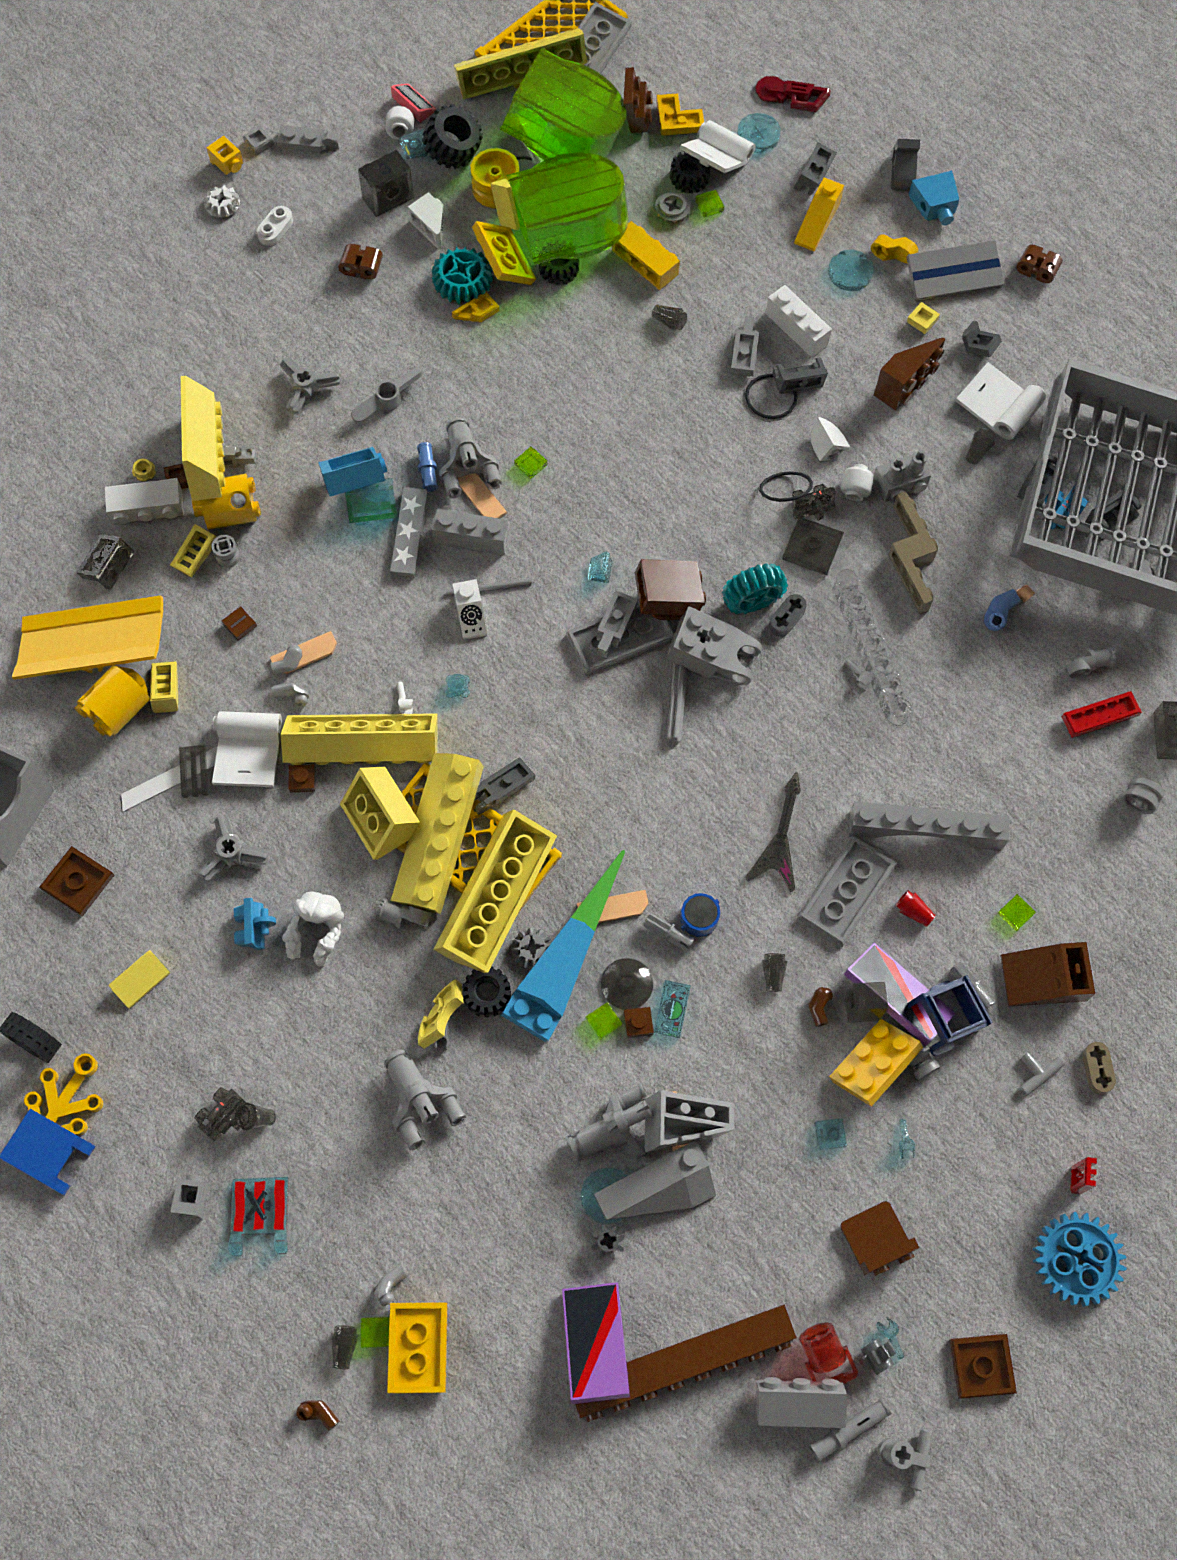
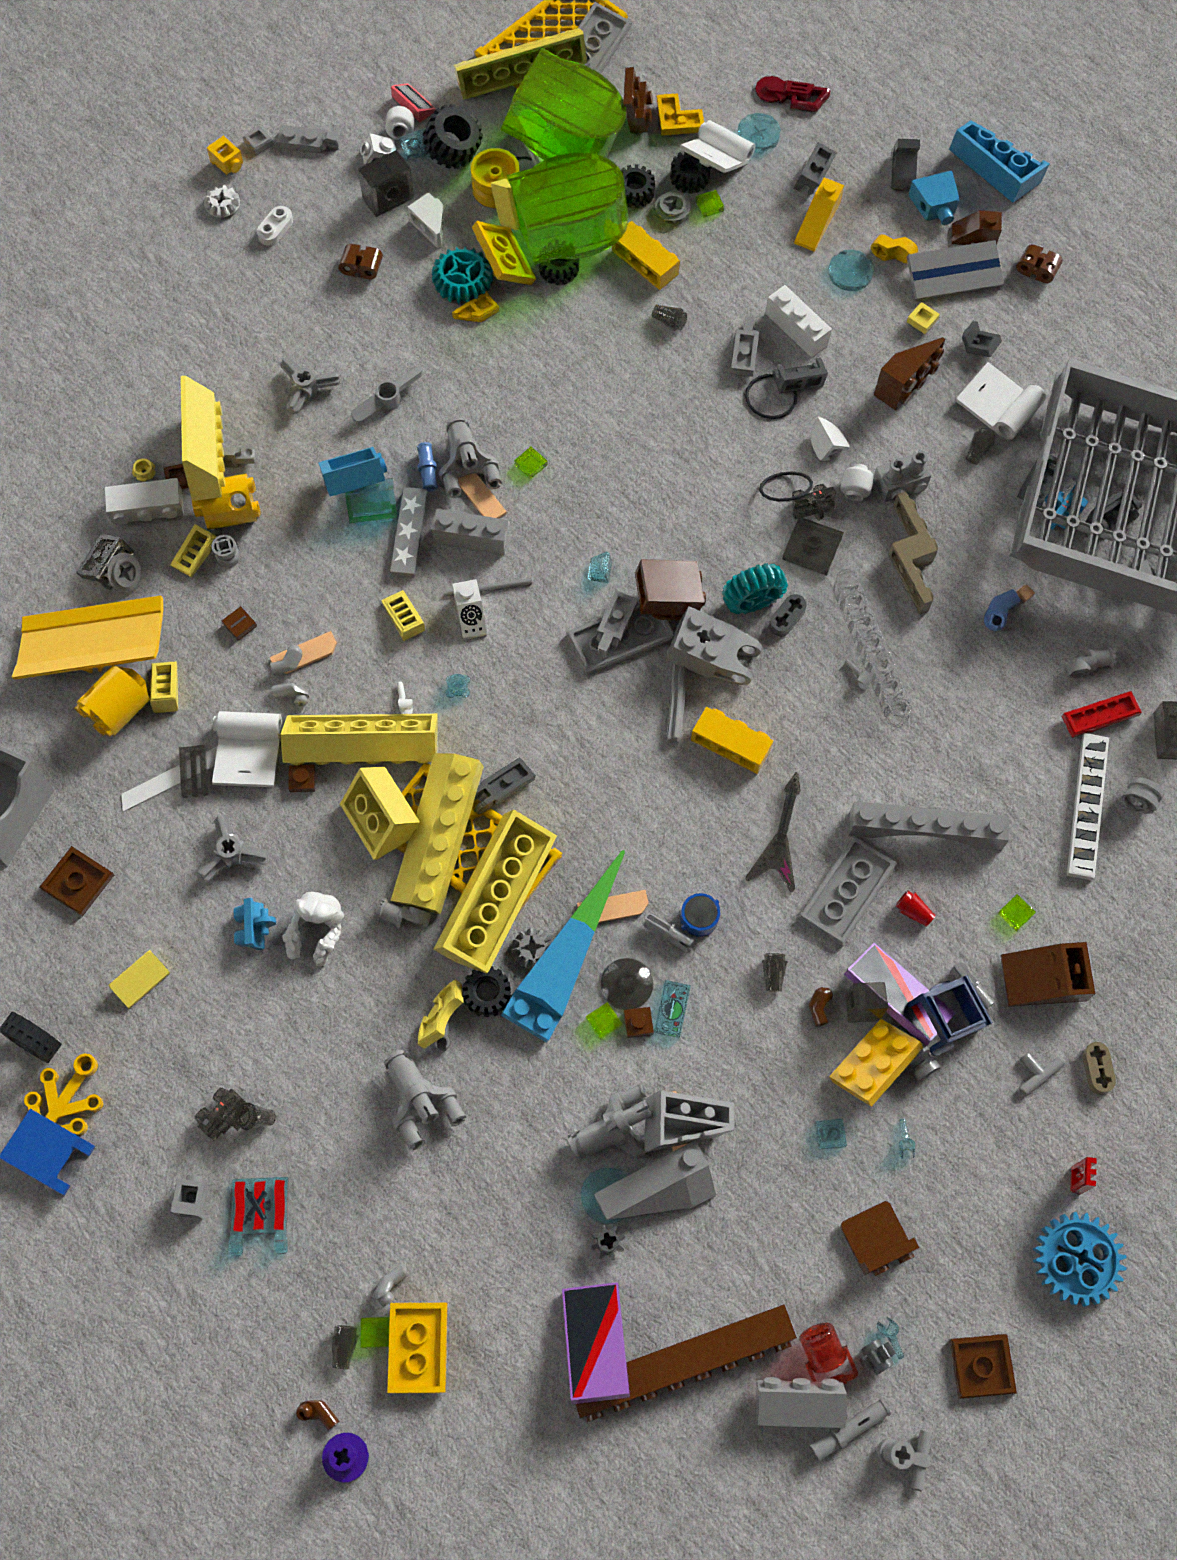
(132, 572): none -> light grey gear
(345, 1457): none -> dark purple gear
(376, 147): none -> white bracket
(411, 629): none -> light yellow slope
(641, 177): none -> black tyre
(732, 739): none -> yellow brick
(977, 228): none -> reddish brown slope
(997, 161): none -> dark azure wedge
(1088, 807): none -> tile

